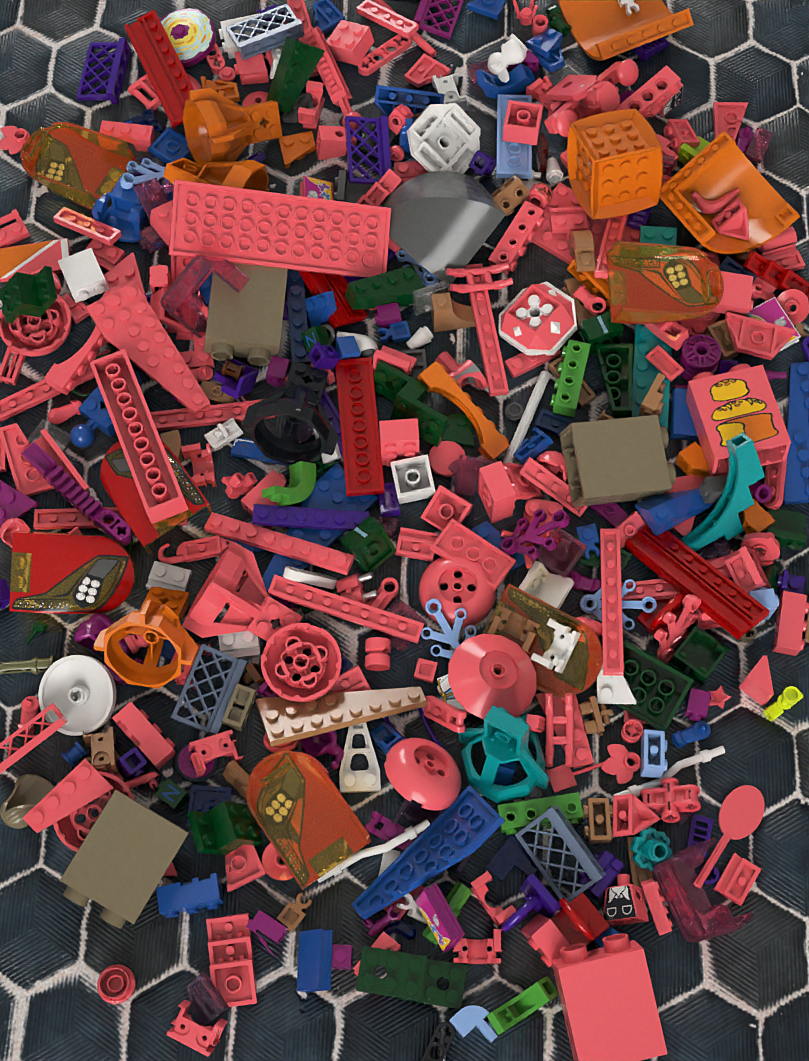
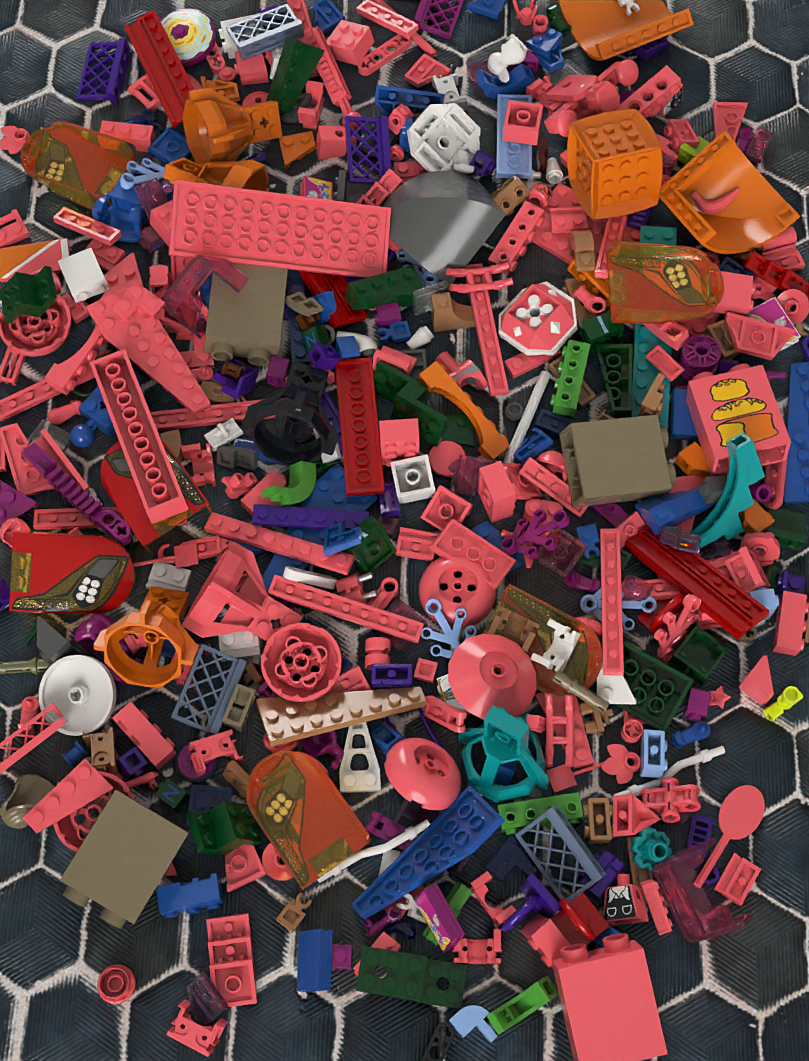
(51, 643): none -> dark grey slope
(136, 298): none -> coral plate
(184, 556): none -> coral piece
(237, 456): none -> dark grey slope
(268, 927): magenta piece -> none
(302, 305): none -> dark tan slope
(307, 322): none -> reddish brown tile
(337, 539): none -> blue tile
(391, 676): none -> dark purple brick
(461, 163): none -> white hair
(546, 586): white bracket -> none
(572, 686): none -> dark tan pin
(636, 588): none -> clear pink hair
(674, 538): none -> clear purple slope
(733, 220): coral slope -> none

